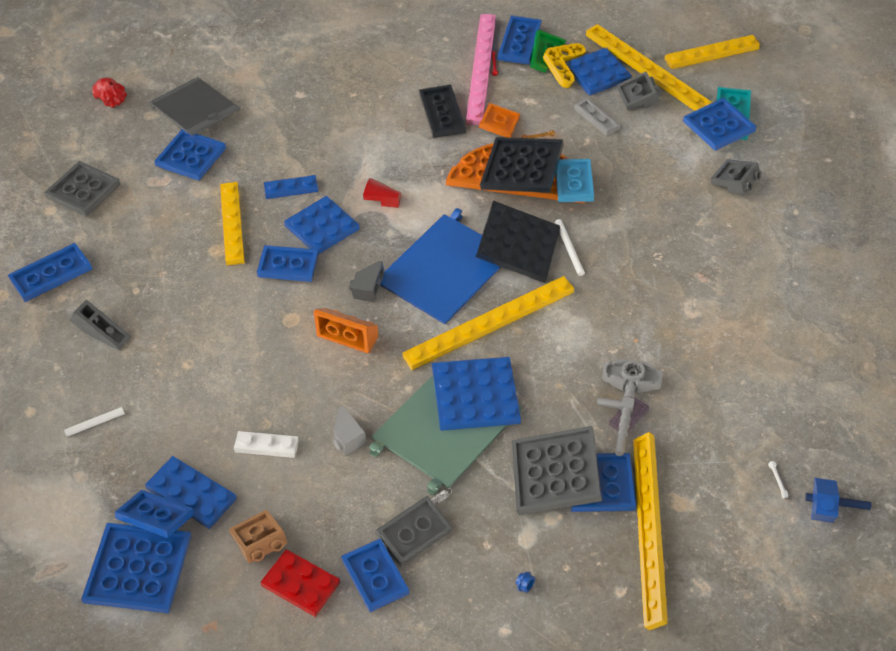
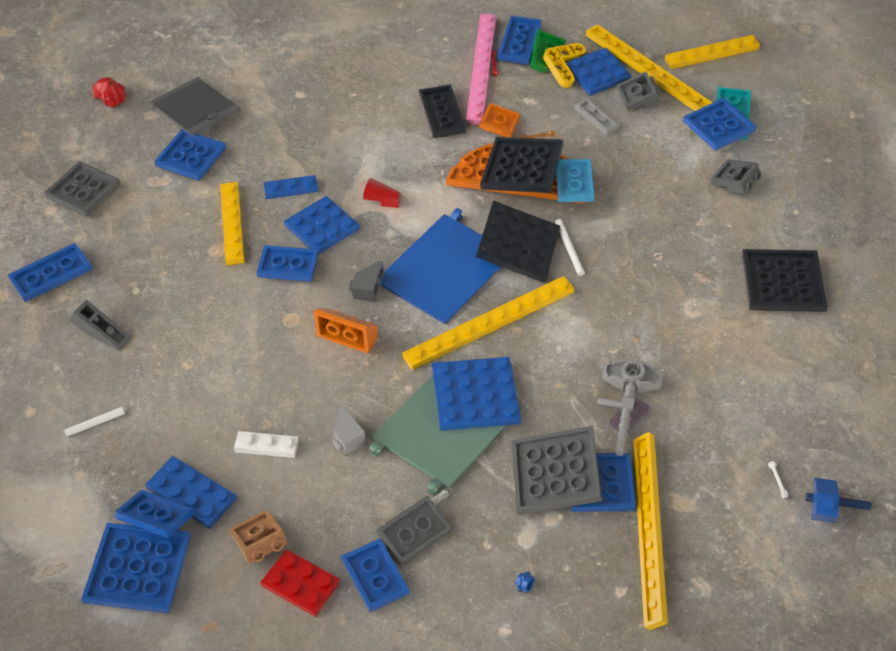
(784, 280): none -> black plate

